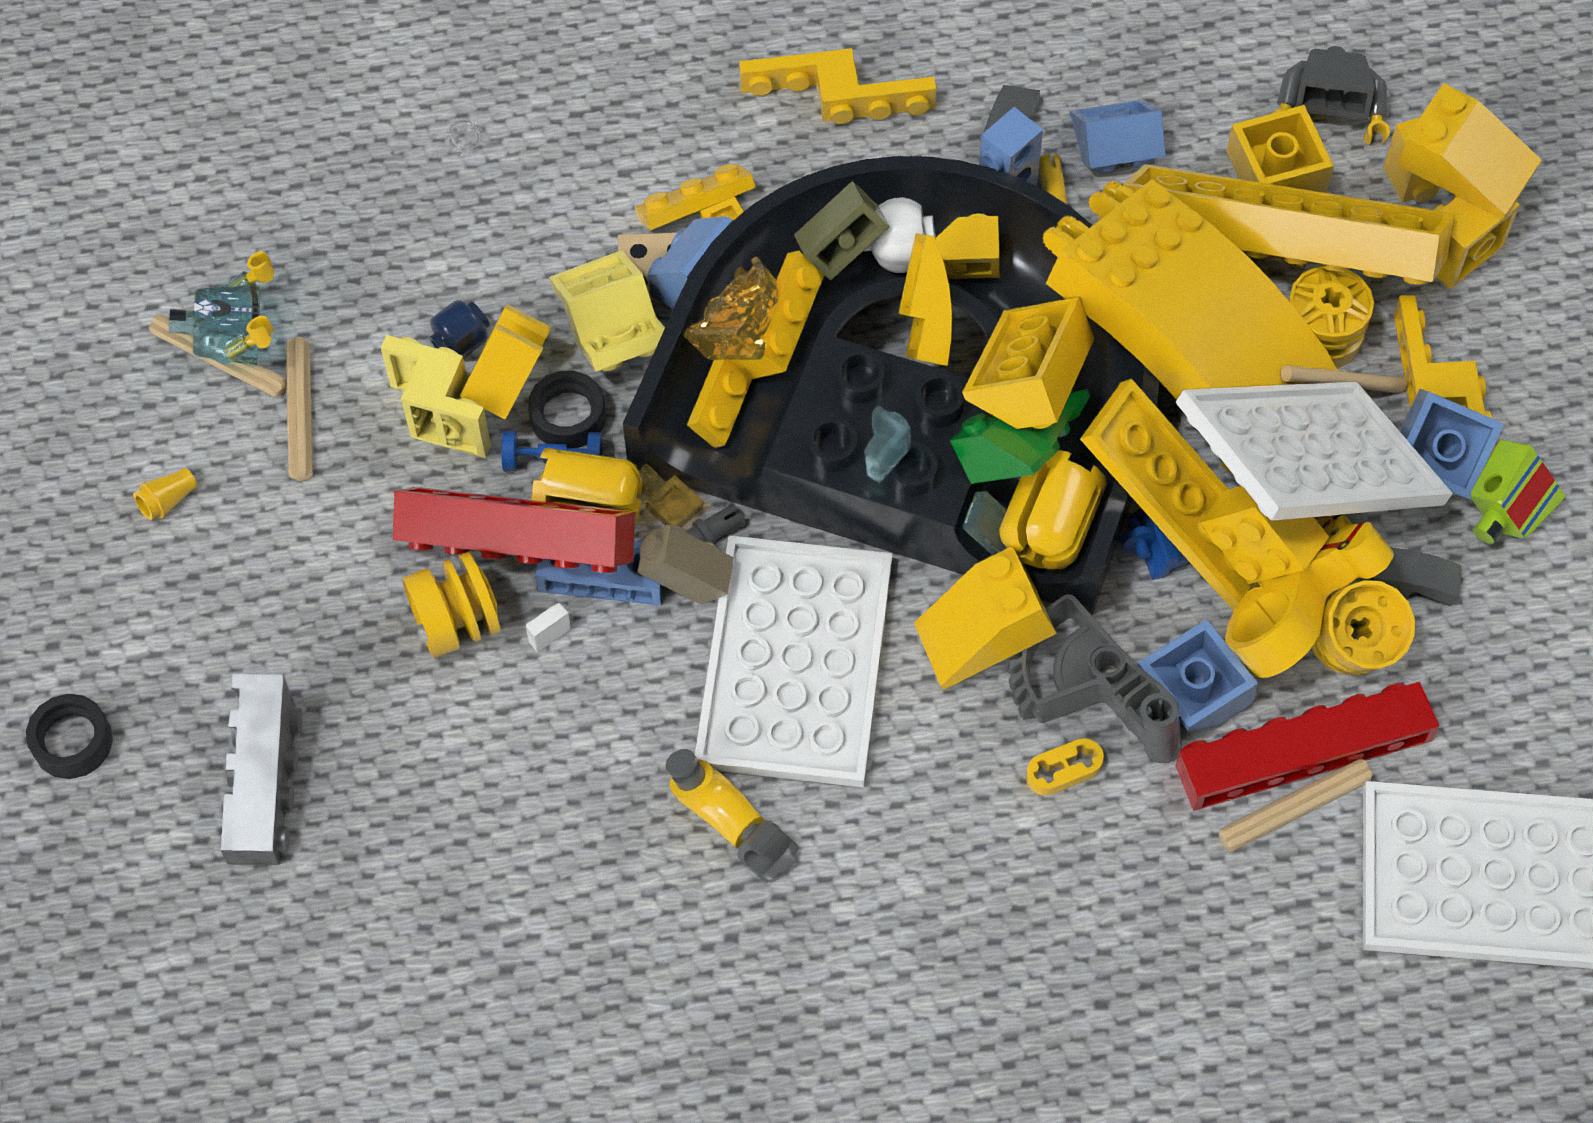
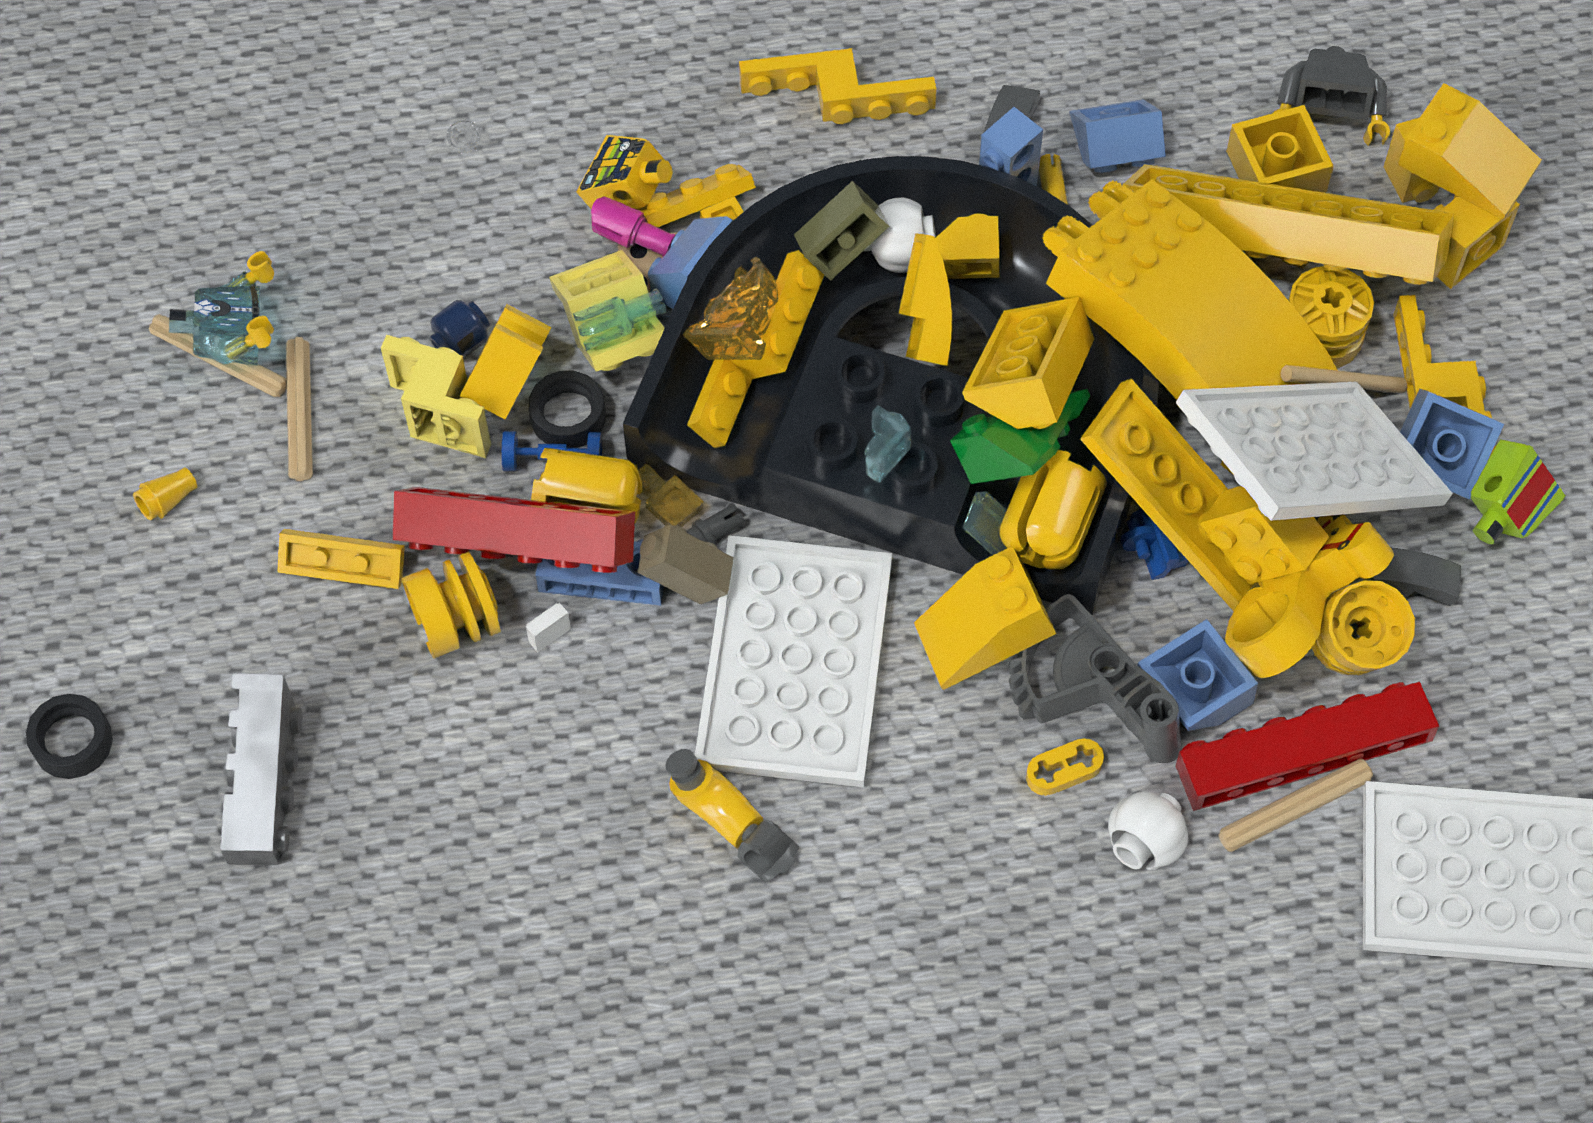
(340, 558): none -> yellow plate
(623, 315): none -> clear light blue arm
(625, 172): none -> yellow torso
(628, 226): none -> dark pink arm
(1147, 826): none -> white plant

